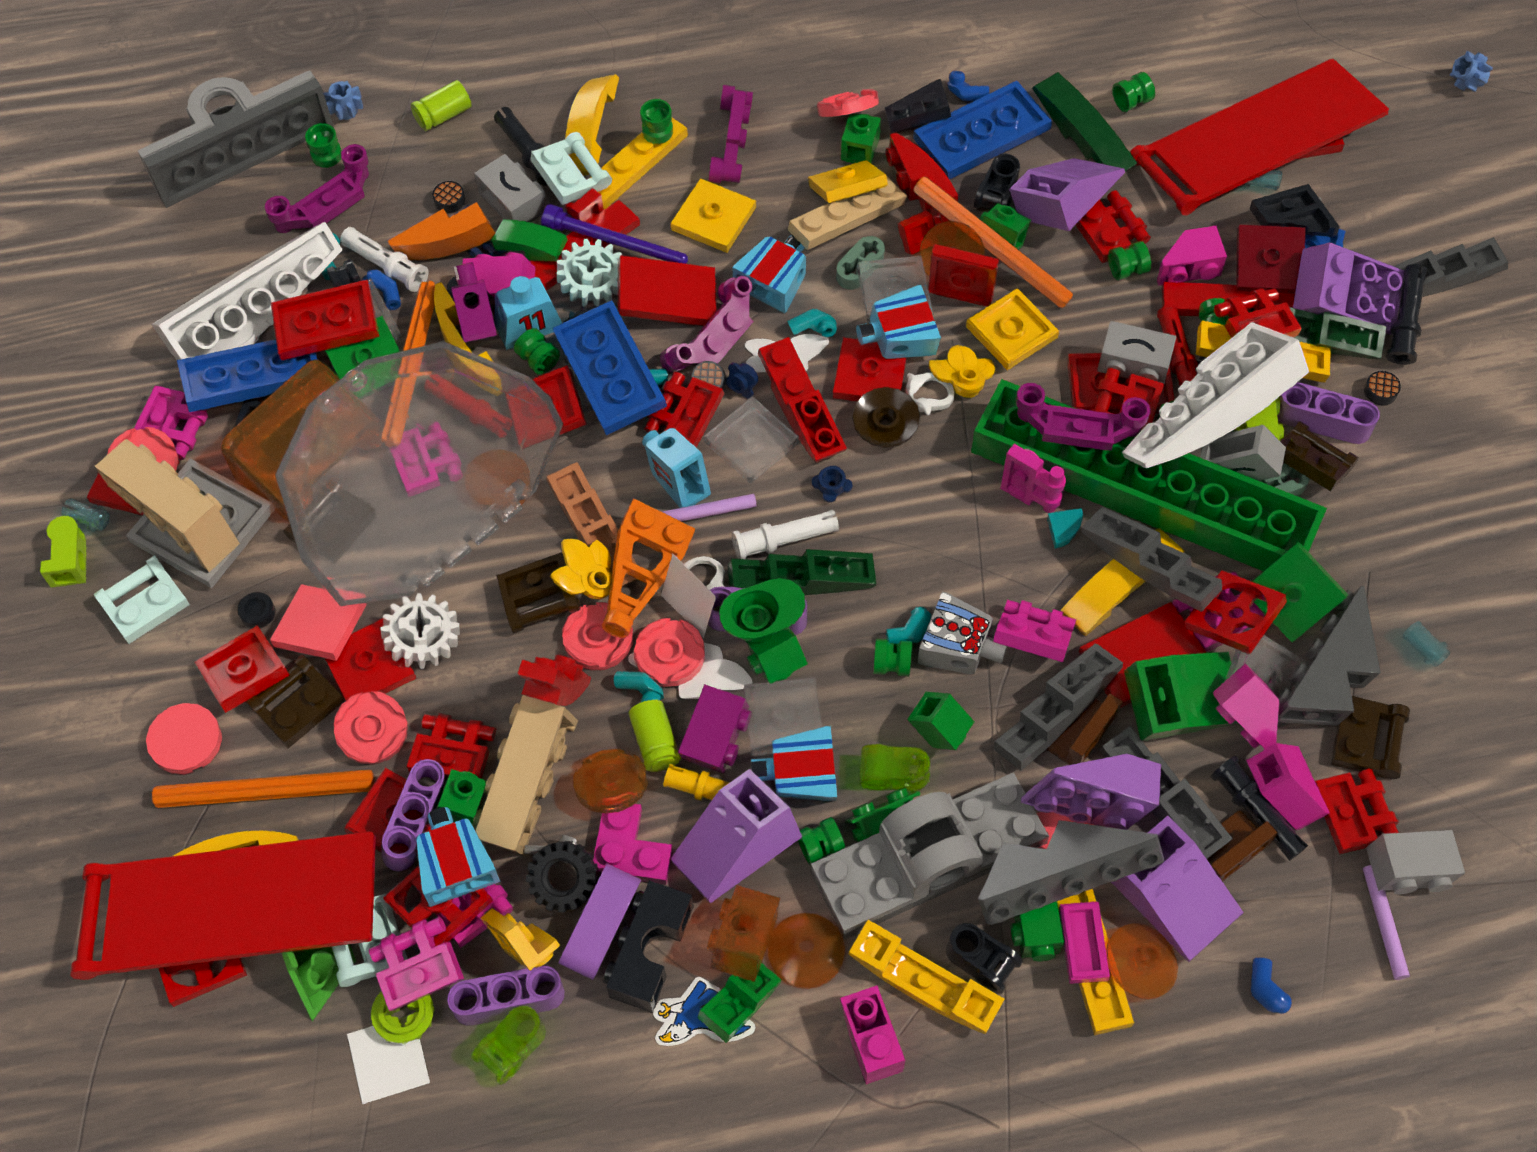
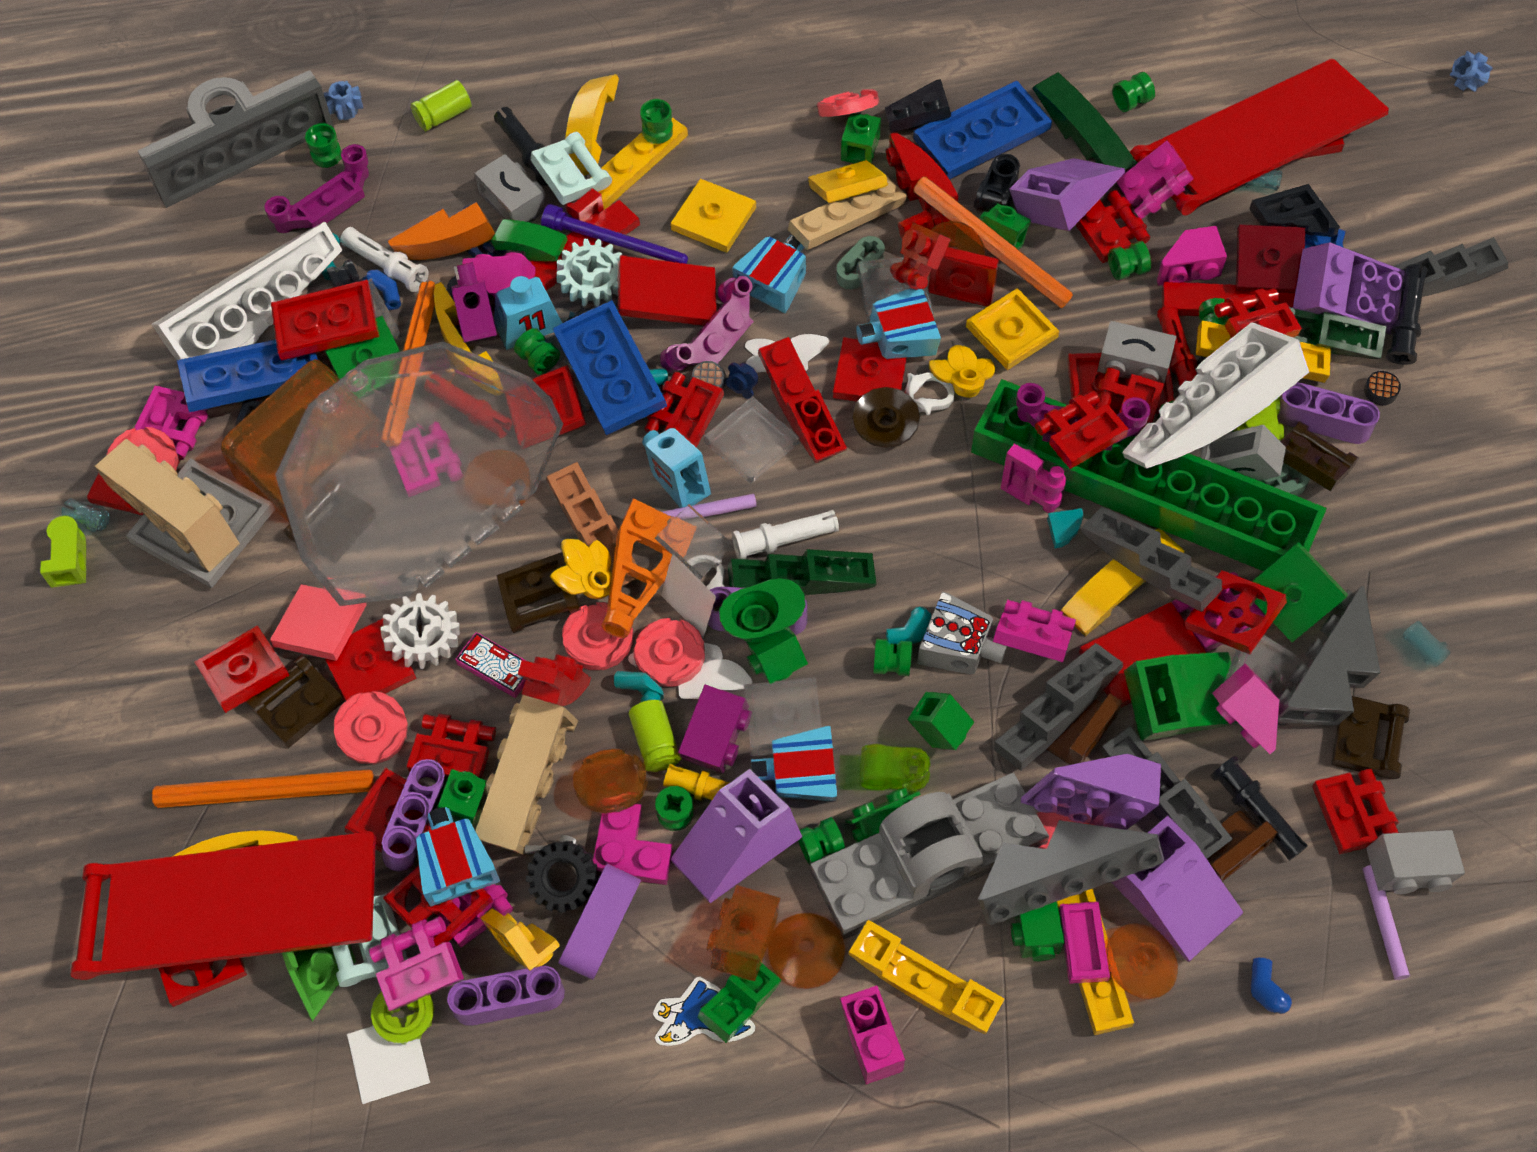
(147, 607): light aqua plate -> none
(184, 738): coral tile -> none
(256, 610): black tile -> none
(449, 196): black tile -> none
(492, 664): none -> tile
(508, 1045): clear neon green piece -> none
(658, 914): black arch -> none
(676, 816): none -> green wheel
(694, 541): none -> clear piece
(739, 104): magenta plate -> none
(815, 320): teal arm -> none
(835, 475): dark blue plate -> none
(922, 252): none -> red plate
(963, 90): blue arm -> none
(984, 958): black piece -> none
(1086, 436): none -> red plate
(1150, 175): none -> dark pink plate
(1288, 784): dark pink slope -> none

